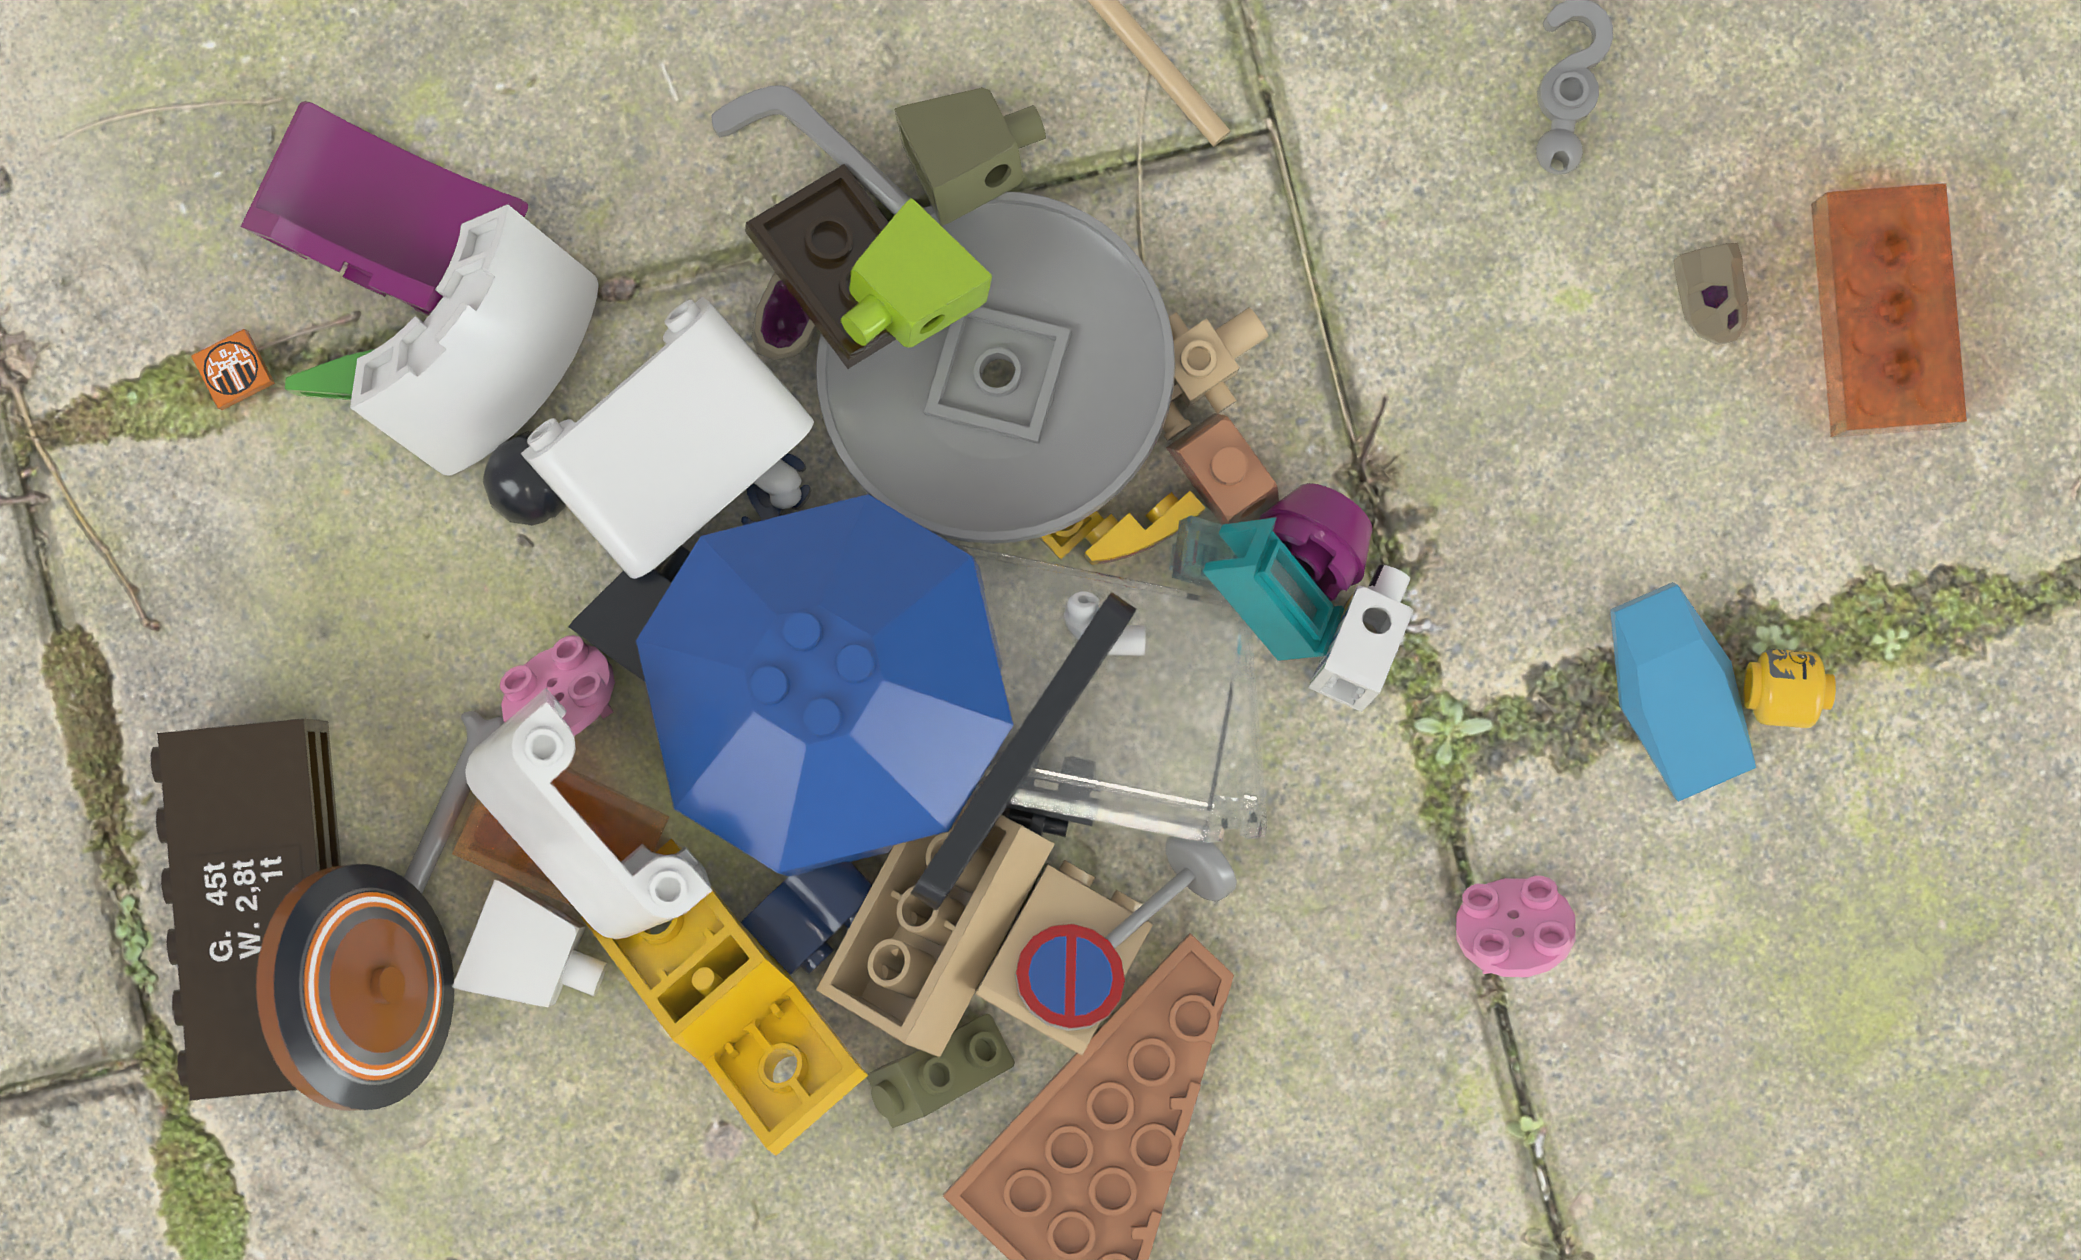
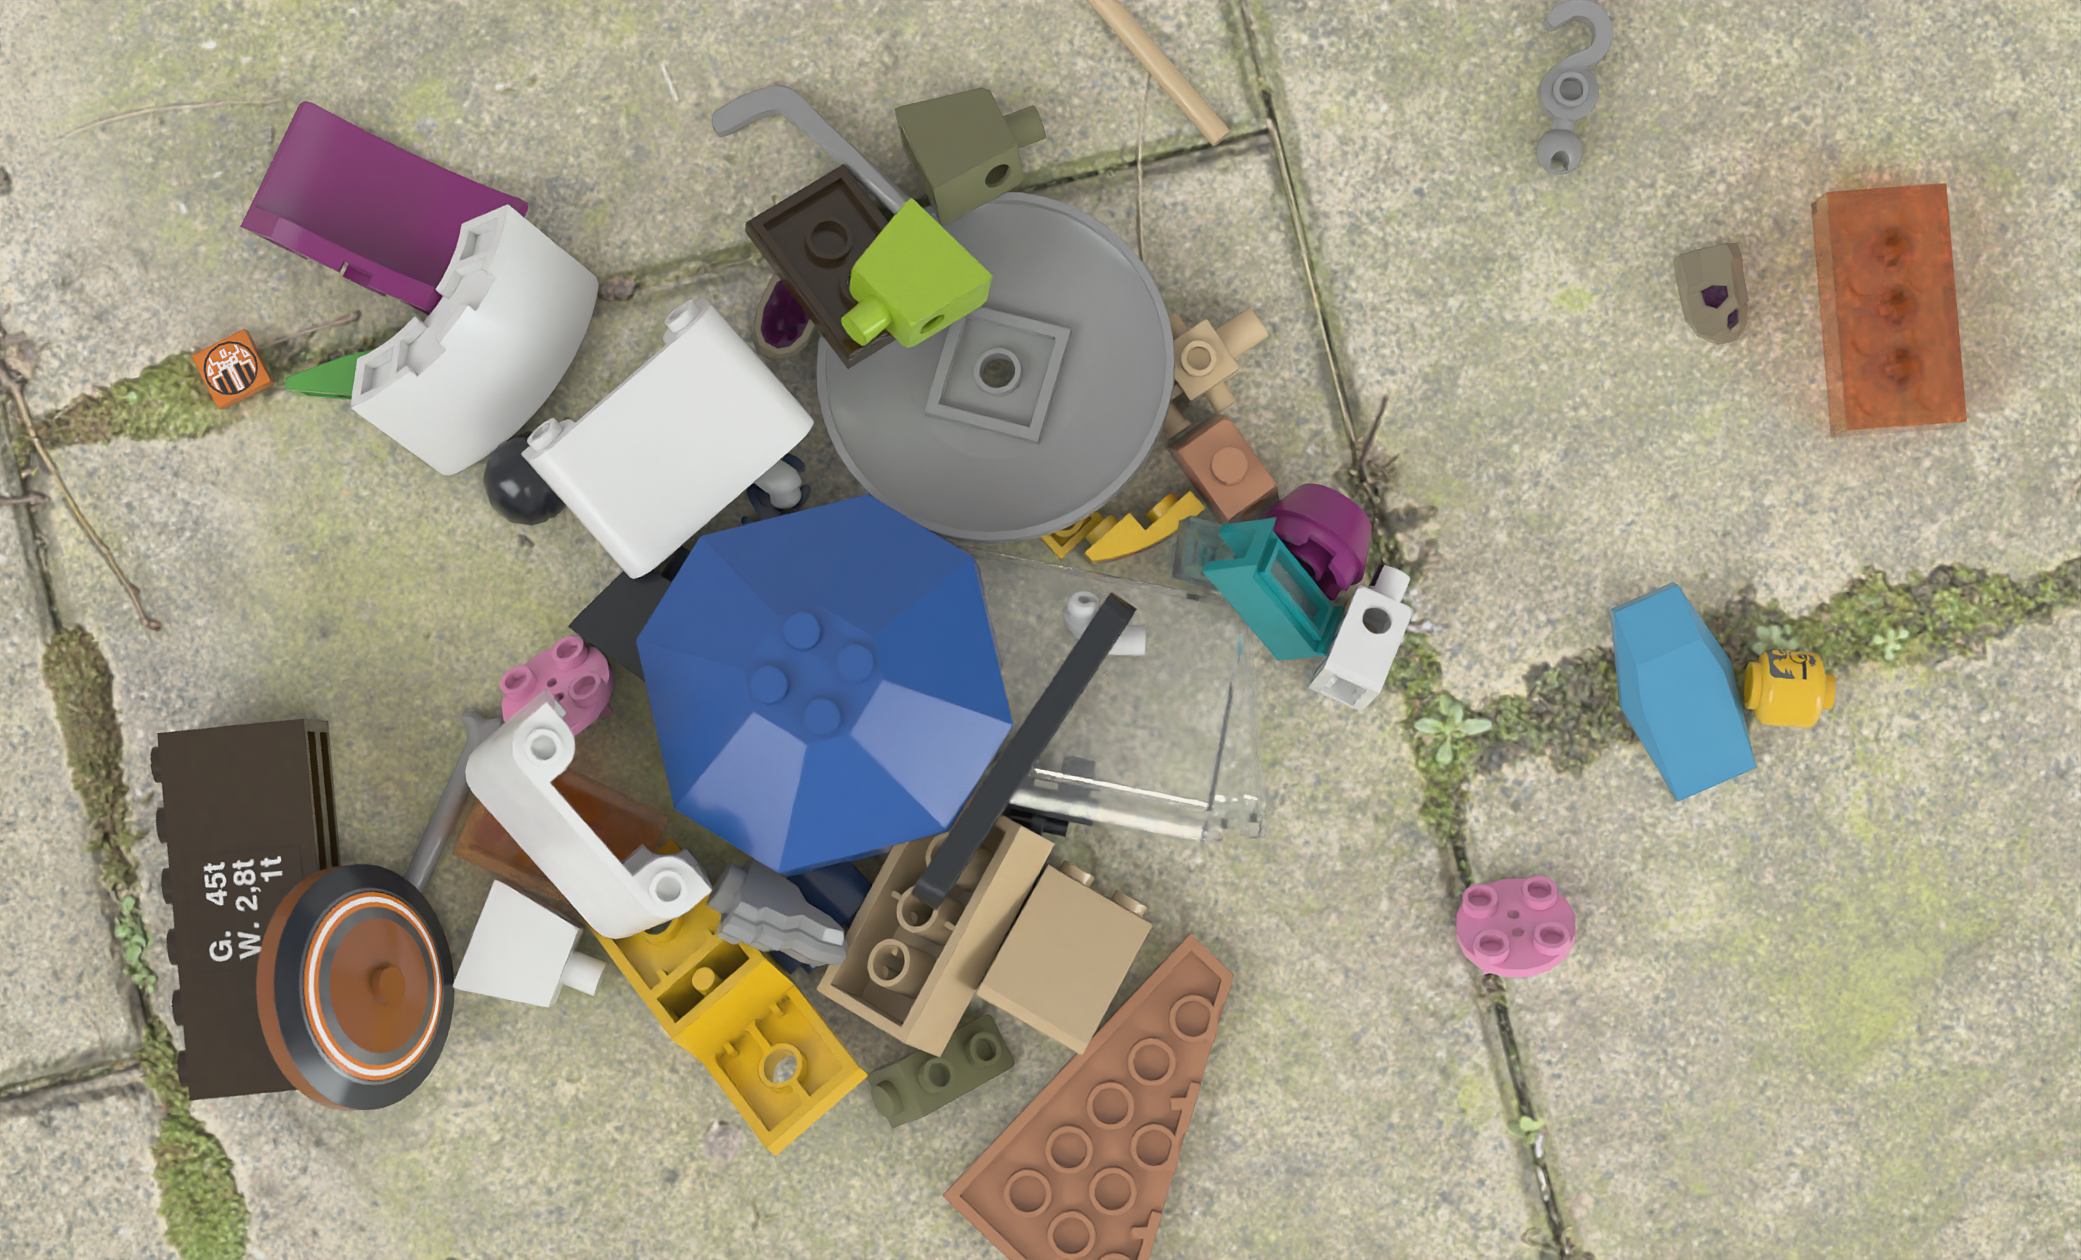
(773, 915): none -> light grey rock
(1075, 975): piece -> none

